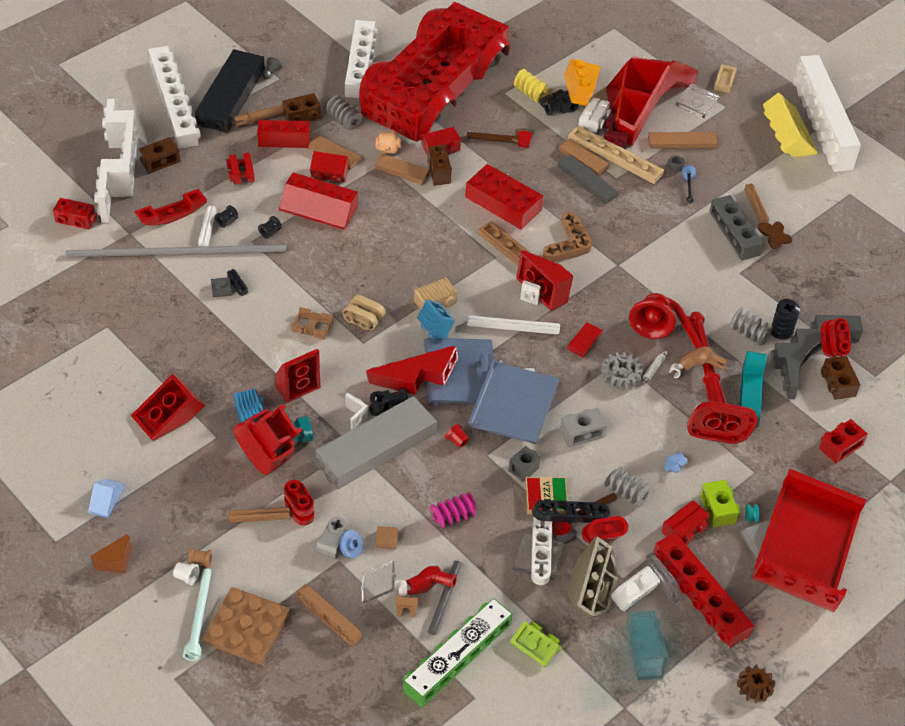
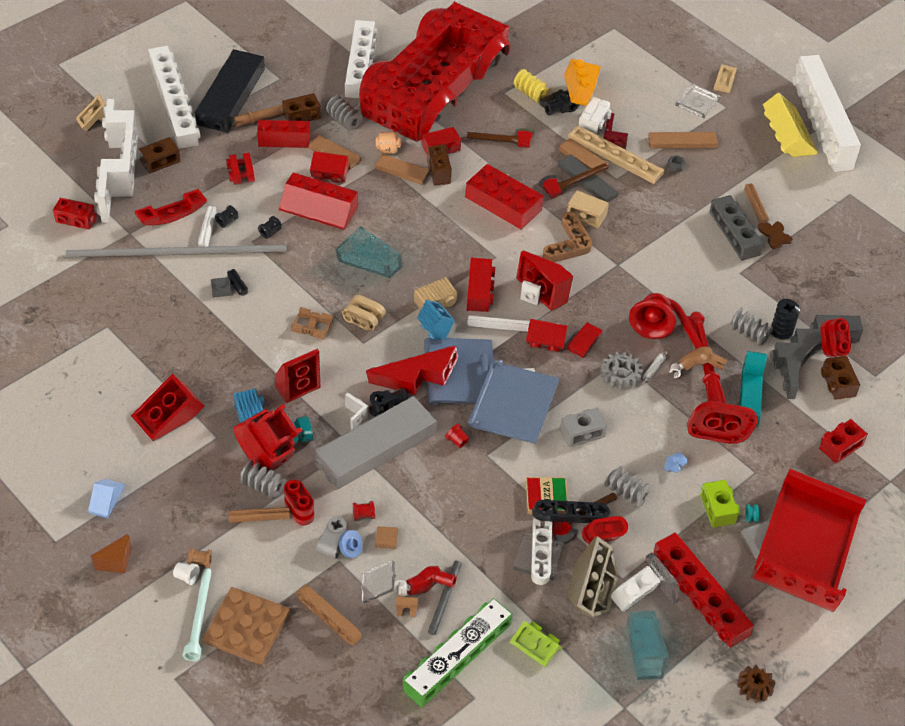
(92, 113): none -> tan slope
(260, 481): none -> light grey piece
(273, 65): dark grey piece -> none
(363, 510): none -> red bush
(369, 254): none -> clear light blue wedge
(453, 509): dark pink piece -> none
(480, 285): none -> red brick
(502, 241): medium nougat tile -> none
(524, 463): dark grey brick -> none
(546, 335): none -> red brick
(554, 188): none -> piece
(588, 208): none -> tan brick
(639, 87): red panel -> none
(687, 522): red brick -> none
(689, 176): hinge -> none

